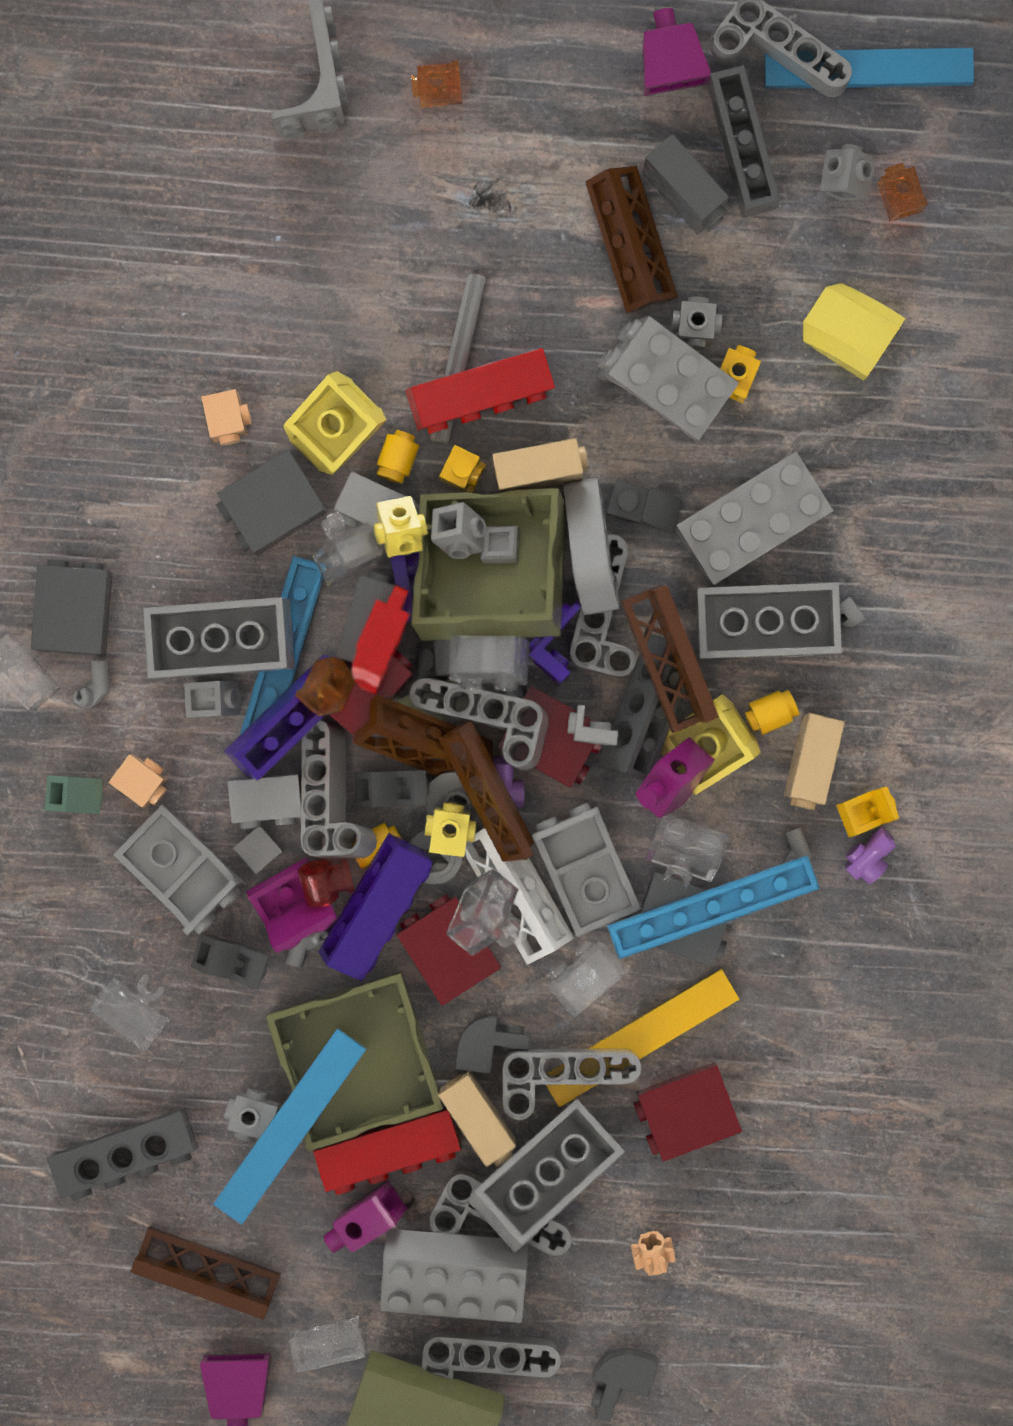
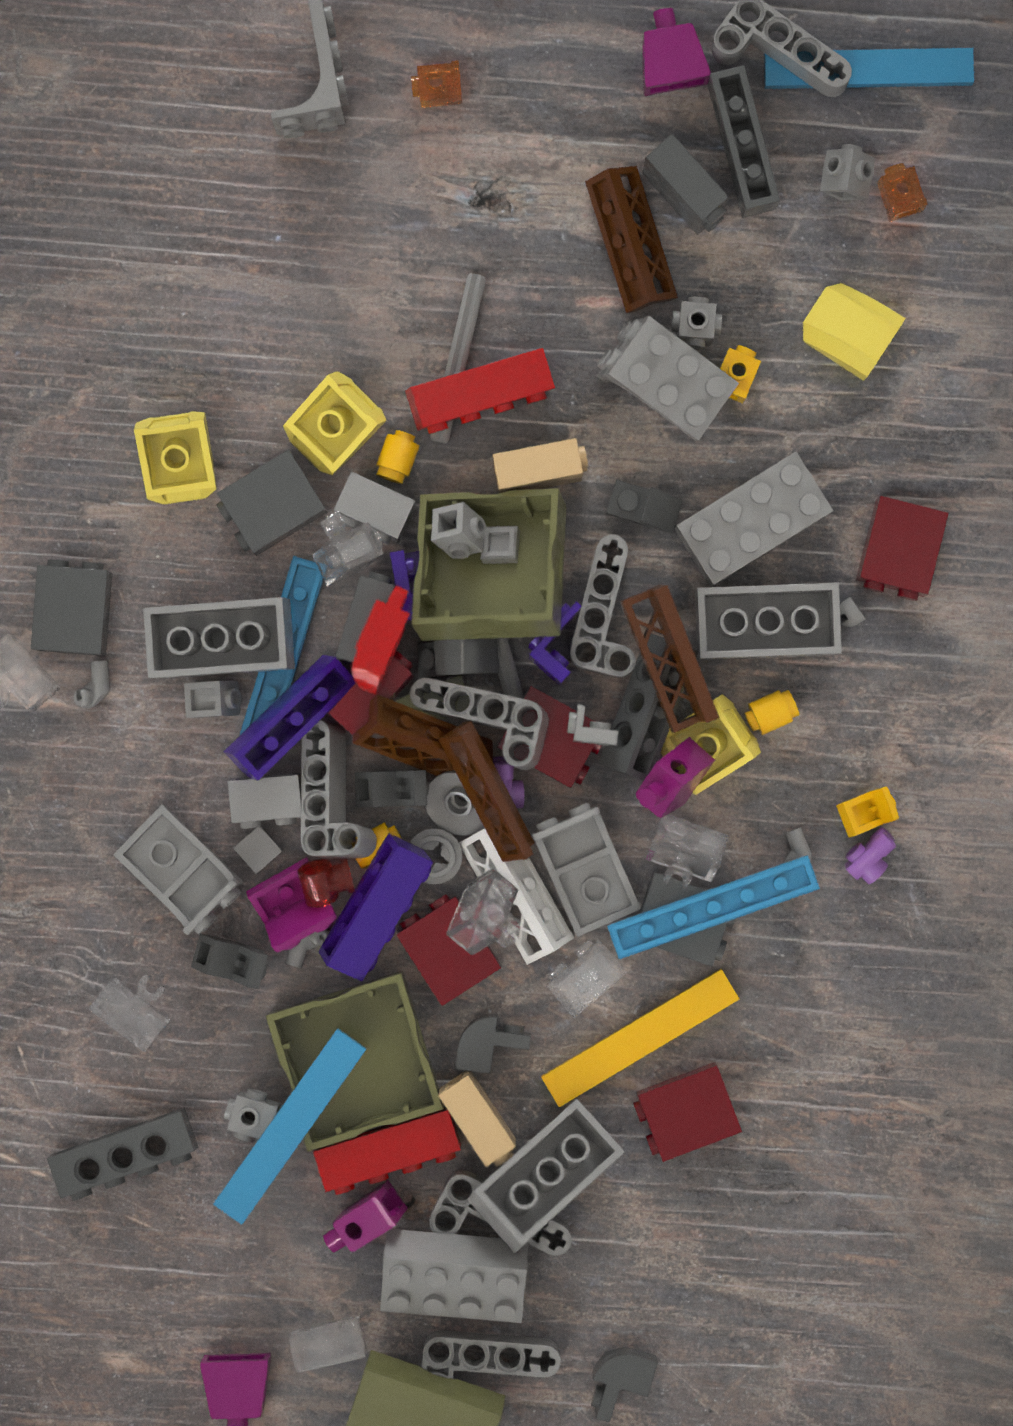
(73, 794): sand green brick -> none
(140, 780): light nougat brick -> none
(175, 457): none -> light yellow slope
(200, 1285): reddish brown fence -> none
(226, 417): light nougat brick -> none
(326, 686): clear orange brick -> none
(401, 534): light yellow brick -> none
(443, 841): light yellow brick -> none
(462, 470): yellow brick -> none
(489, 661): clear brick -> none
(570, 1075): light grey beam -> none
(590, 546): light grey beam -> none
(653, 1253): light nougat gear -> none
(813, 761): tan brick -> none
(901, 548): none -> dark red brick

